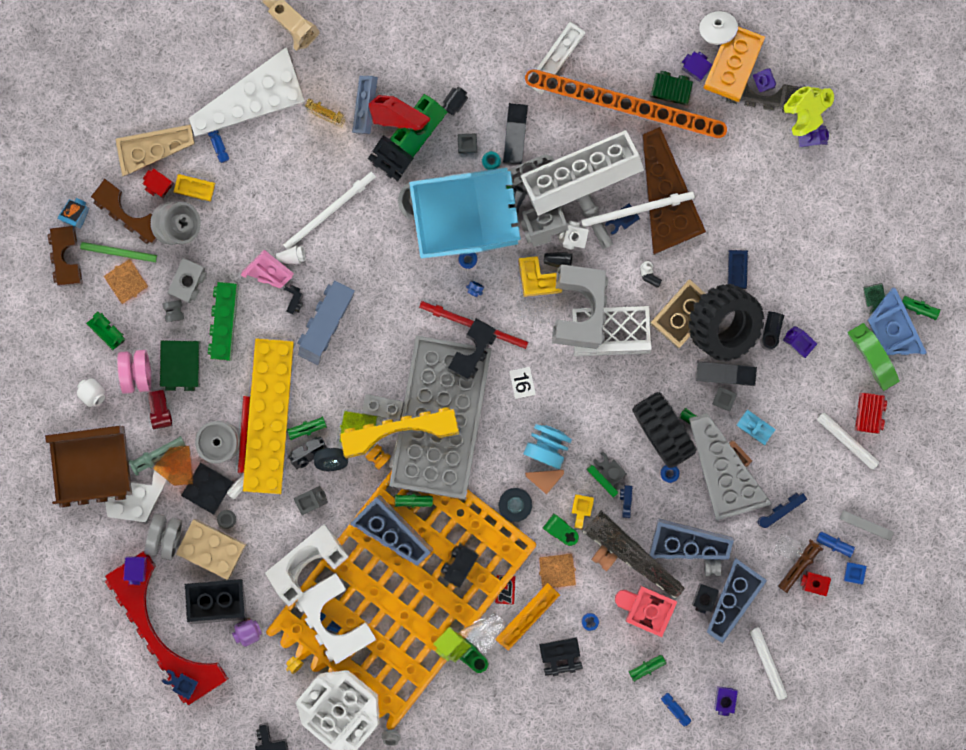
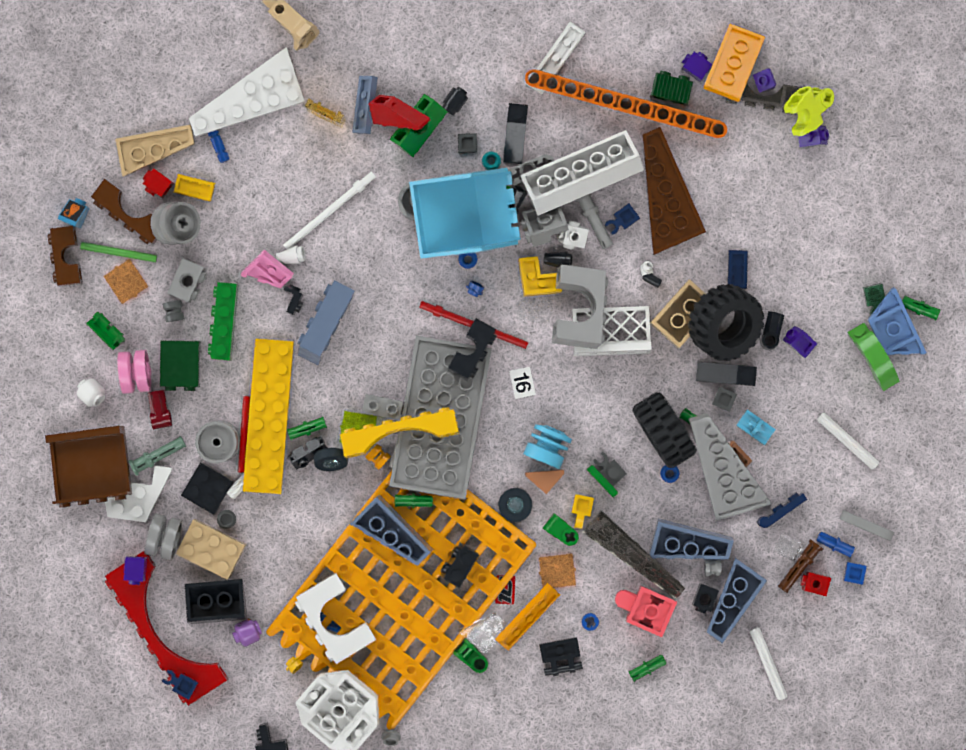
(176, 466): clear orange plate -> none
(286, 571): white arch -> none
(310, 500): dark grey bracket -> none
(393, 155): black plate -> none
(451, 645): lime brick -> none
(604, 558): nougat wheel -> none
(626, 496): dark blue plate -> none
(674, 199): white bar -> none
(676, 710): blue axle -> none
(721, 33): white dish -> none
(725, 692): dark purple brick -> none
(870, 413): red brick -> none

